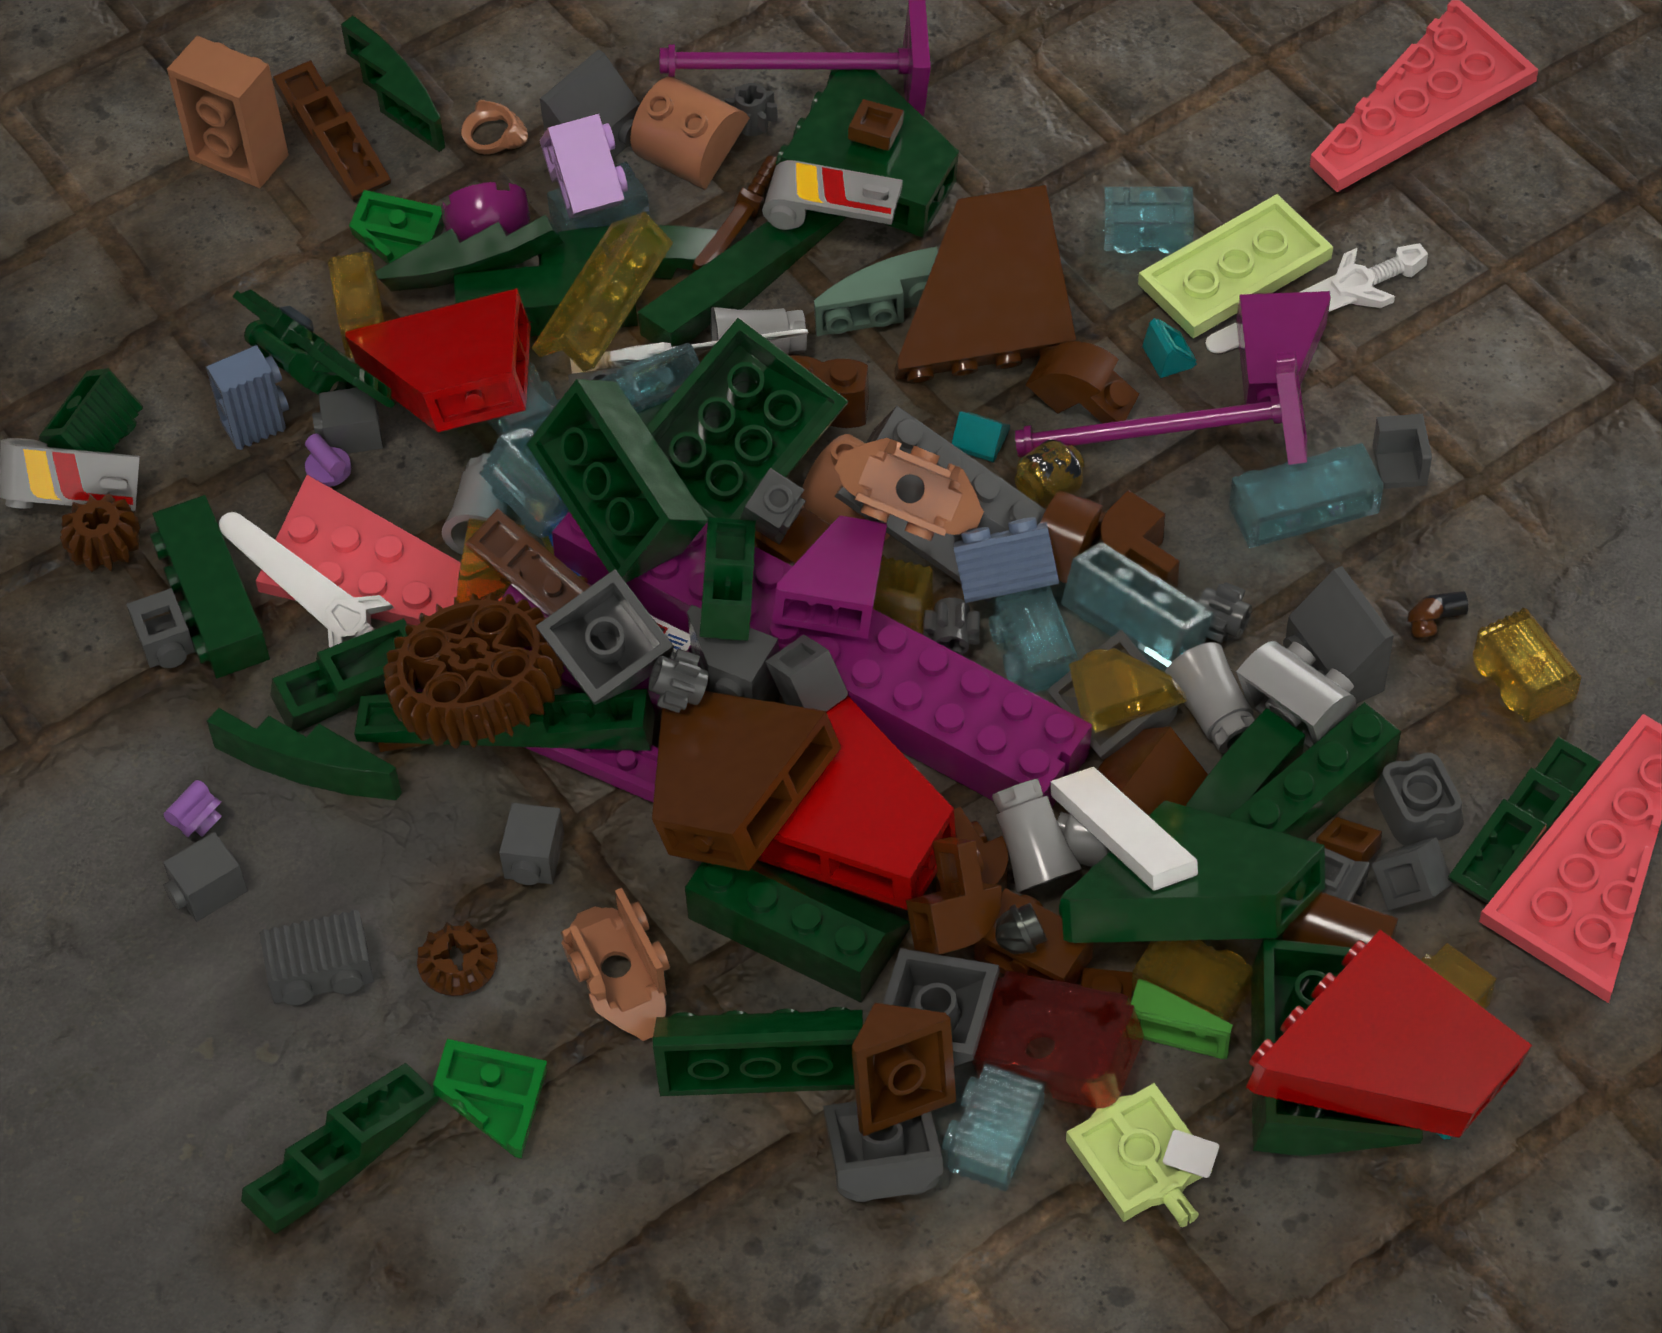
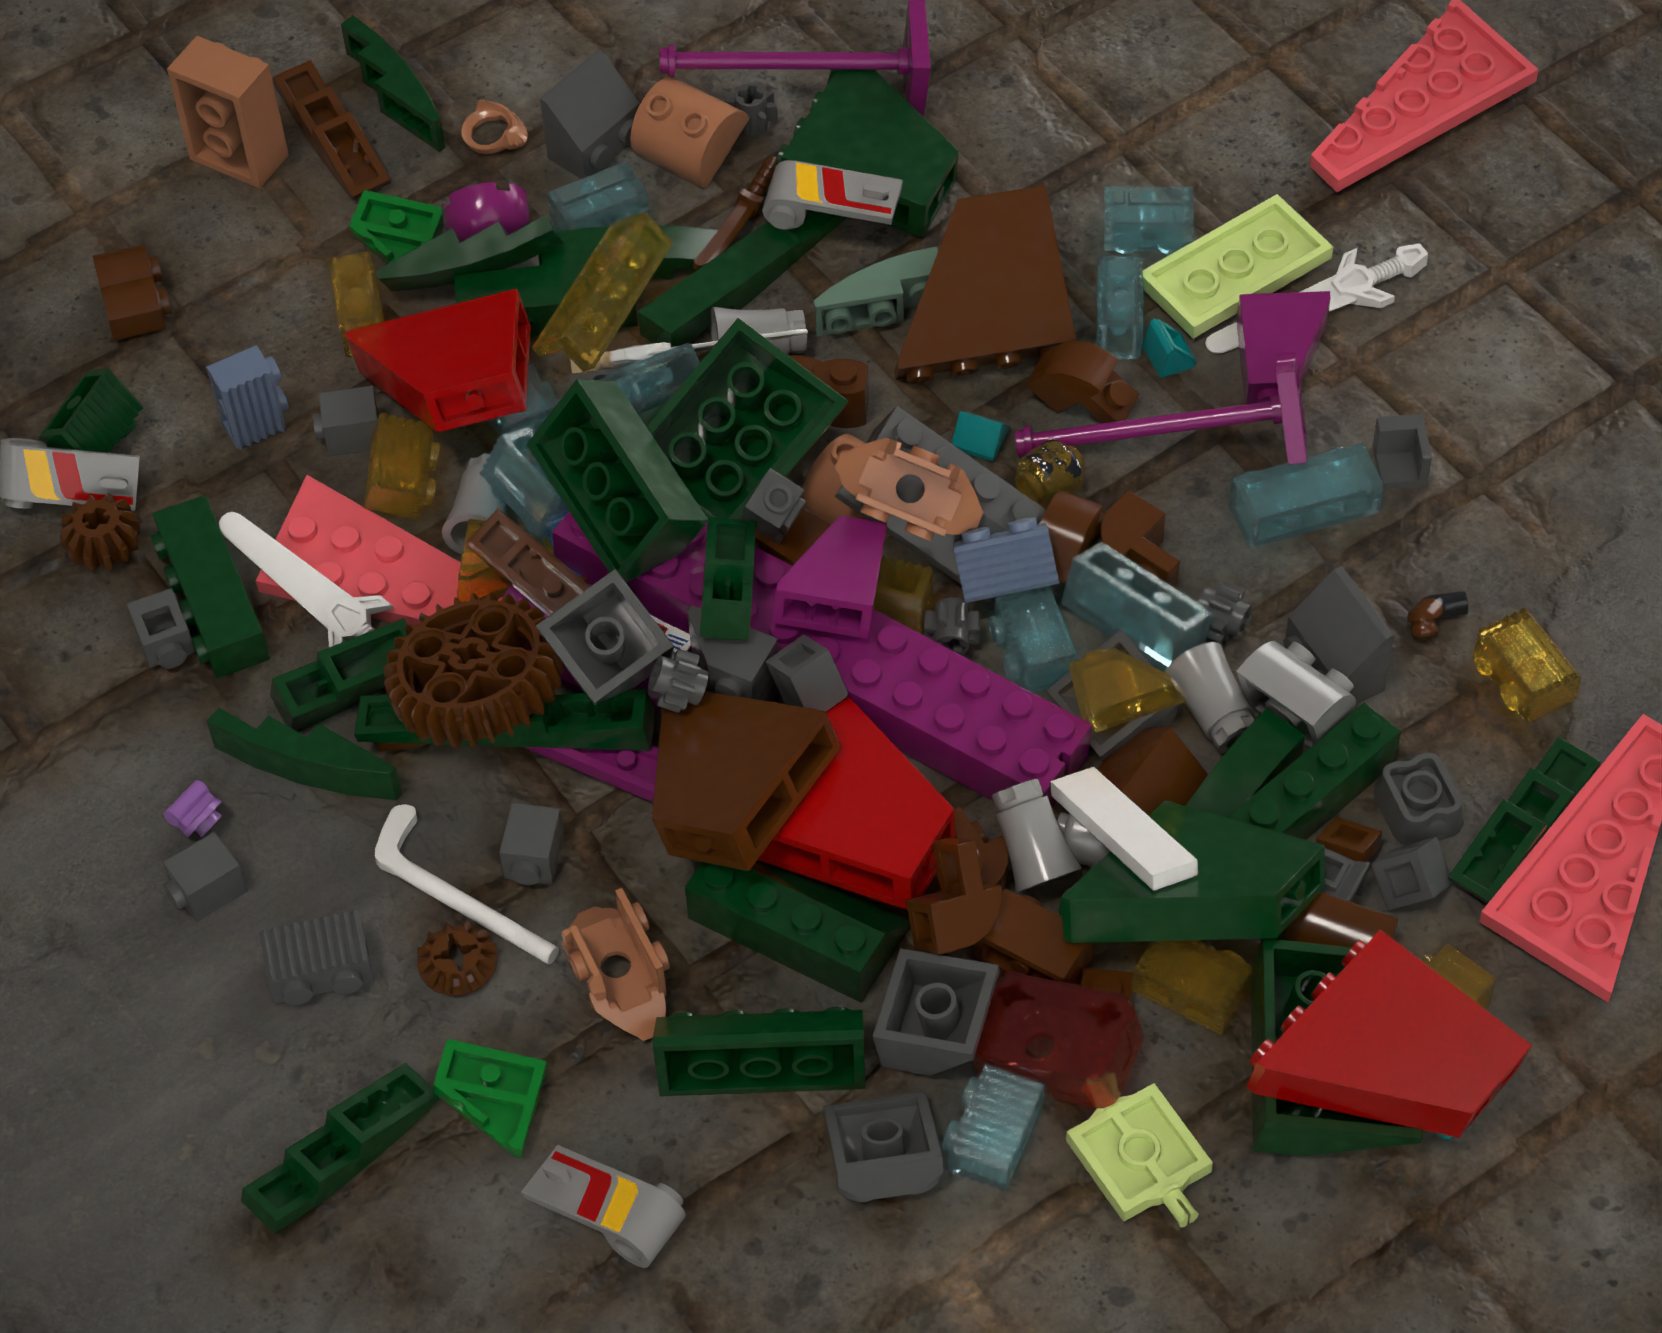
(130, 292): none -> reddish brown brick
(302, 353): dark green piece -> none
(326, 463): medium lavender plate -> none
(388, 858): none -> white piece
(400, 467): none -> clear yellow brick
(583, 165): lavender brick -> none
(625, 1209): none -> light grey door
(875, 124): reddish brown plate -> none
(902, 1065): reddish brown slope -> none
(1019, 930): pearl dark grey plate -> none
(1120, 305): none -> clear light blue brick
(1179, 1023): bright green slope -> none
(1191, 1153): white sticker -> none

